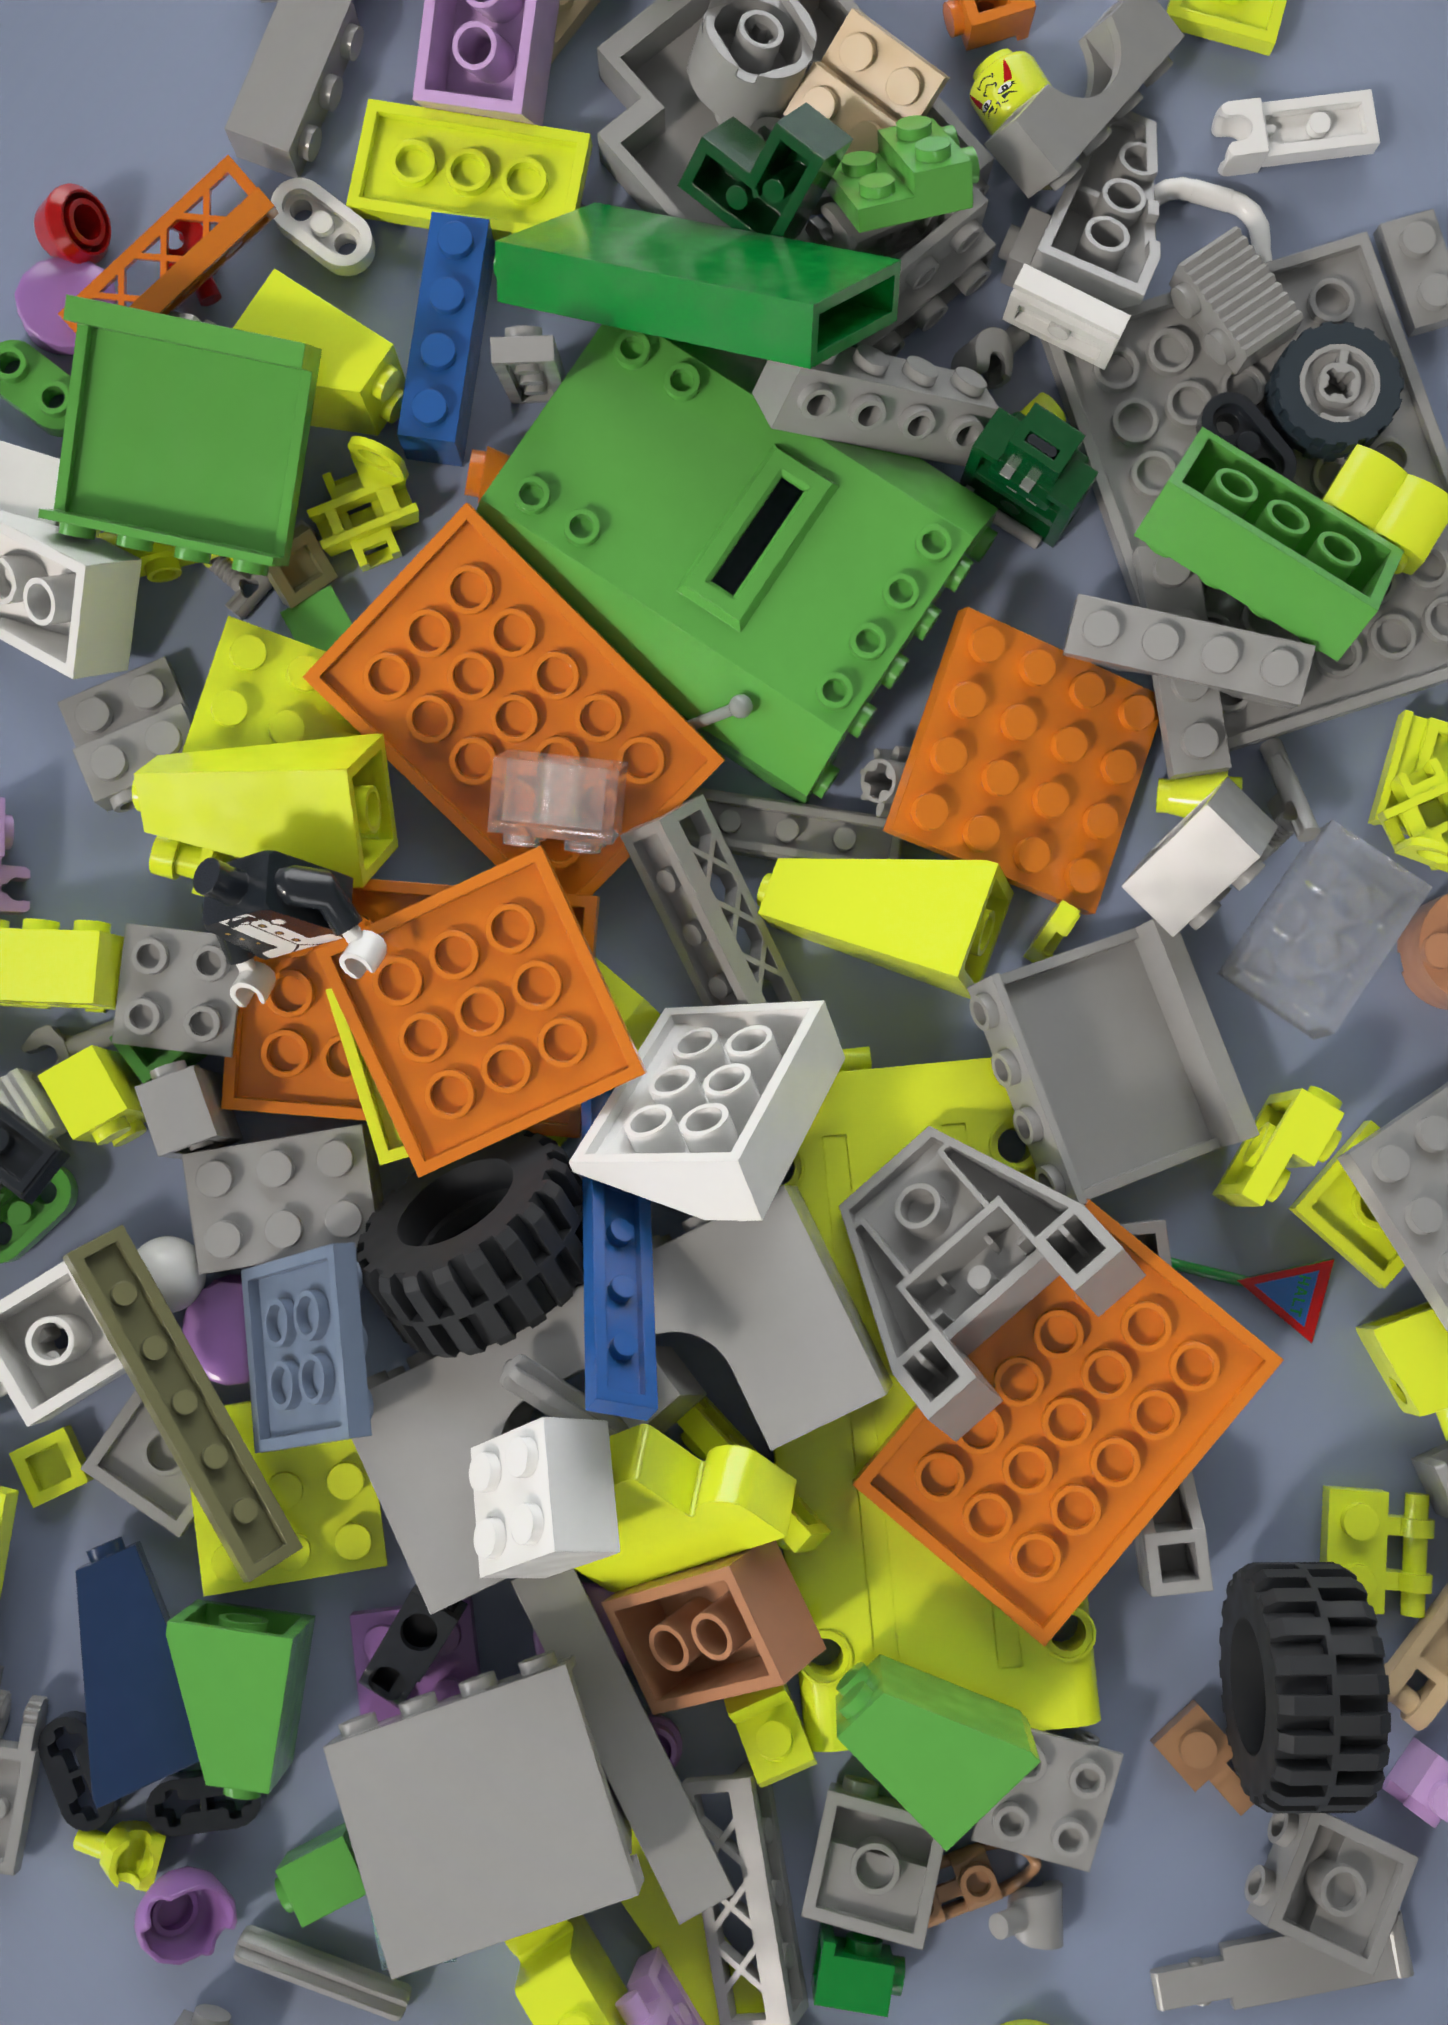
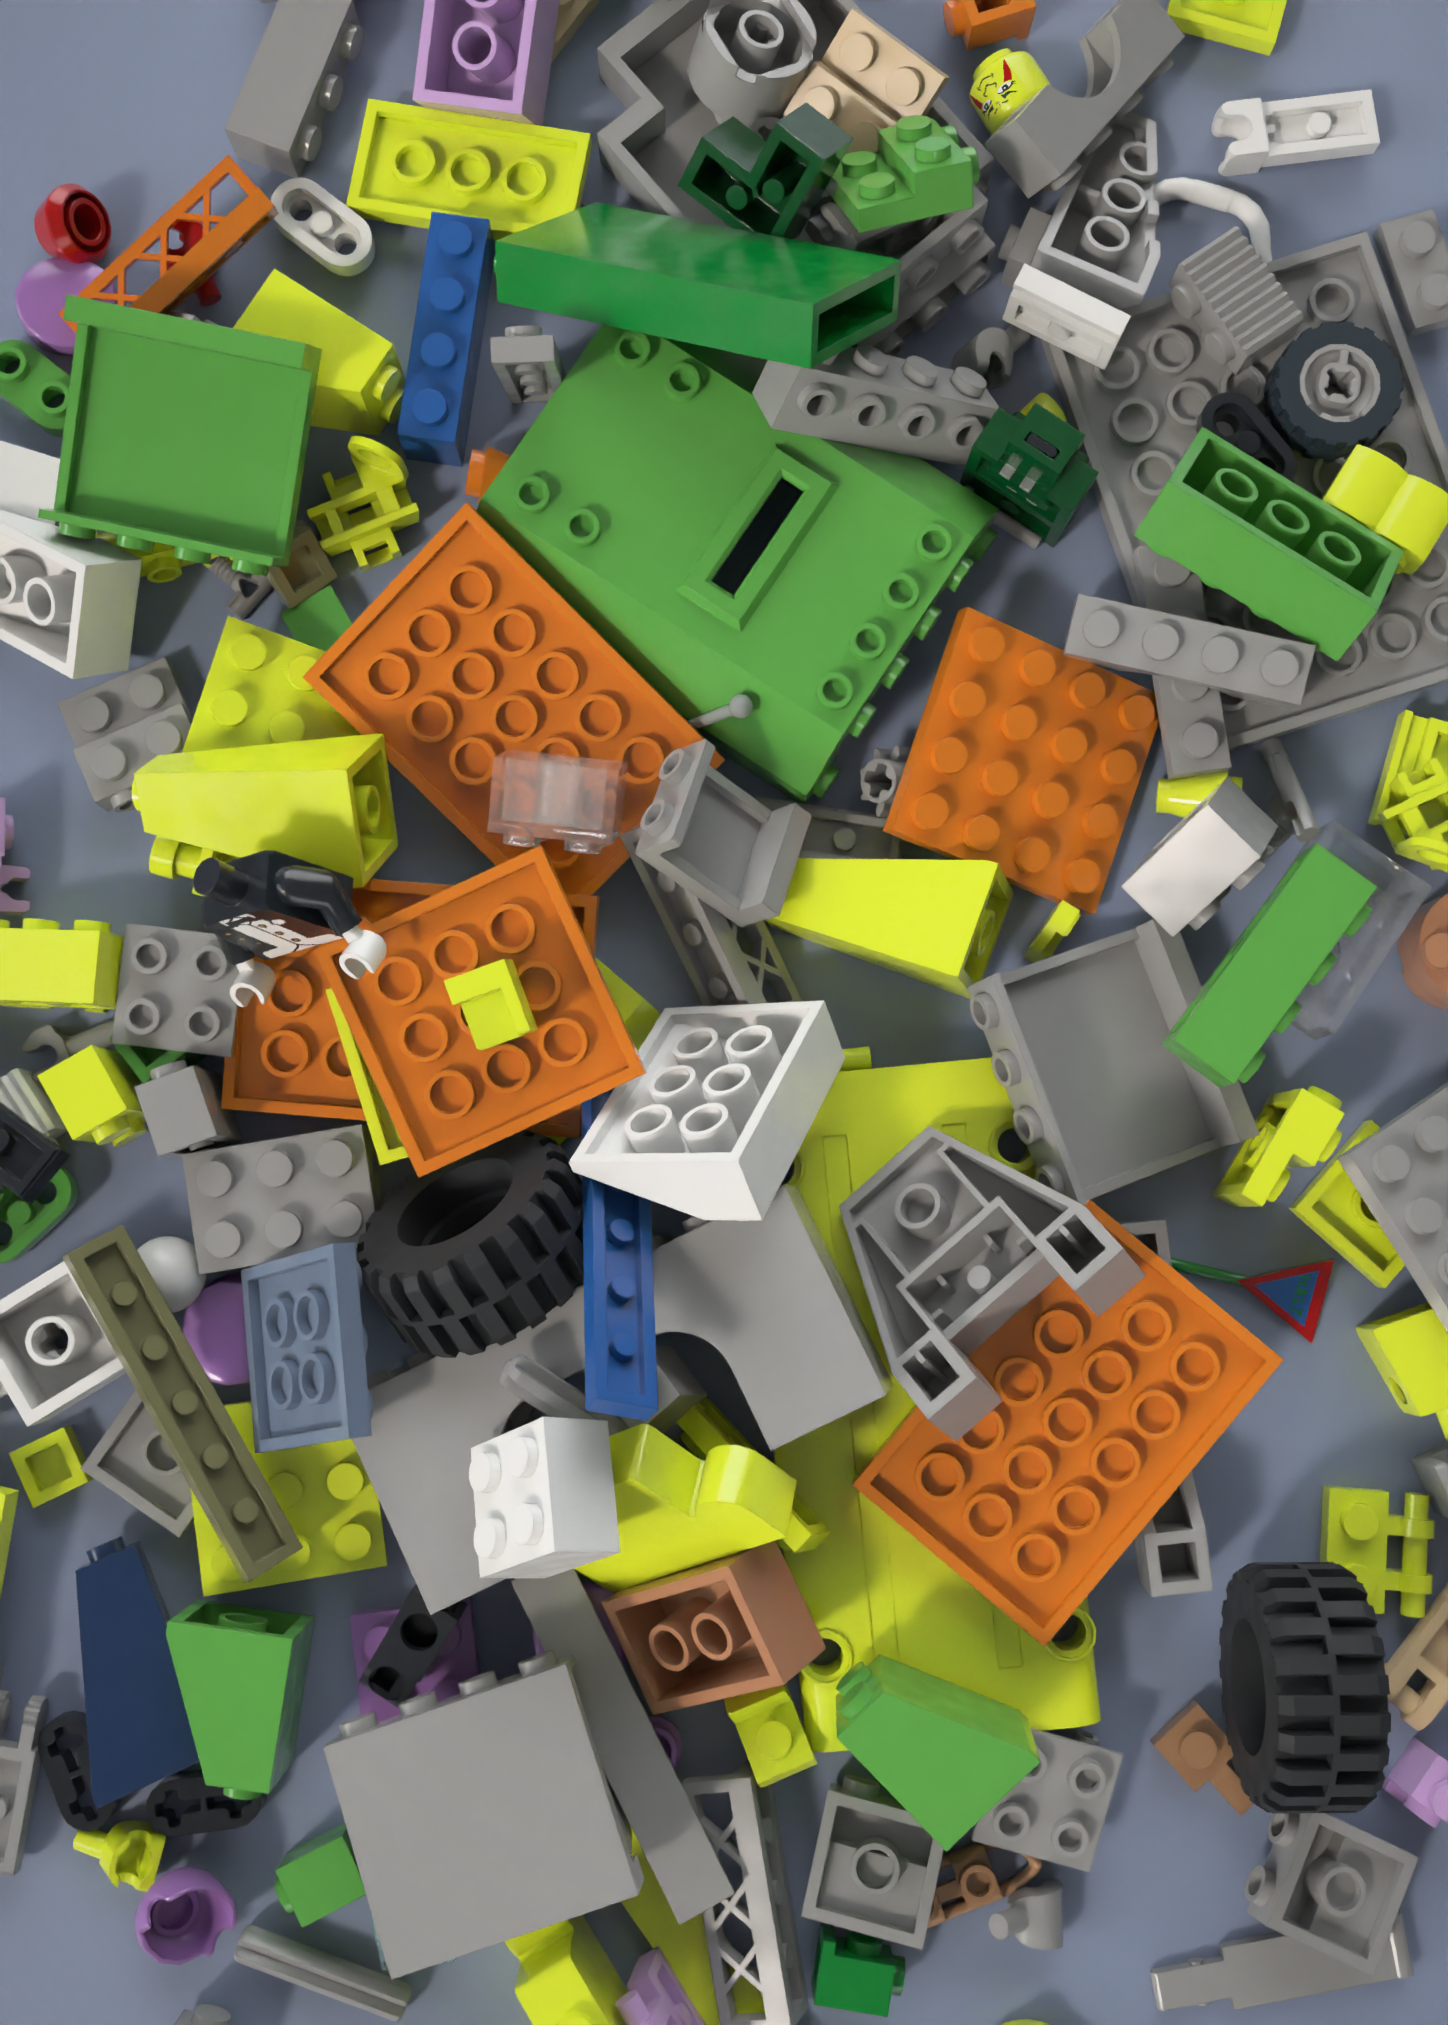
(492, 1003): none -> neon yellow panel
(720, 838): none -> light grey panel
(1270, 966): none -> bright green brick

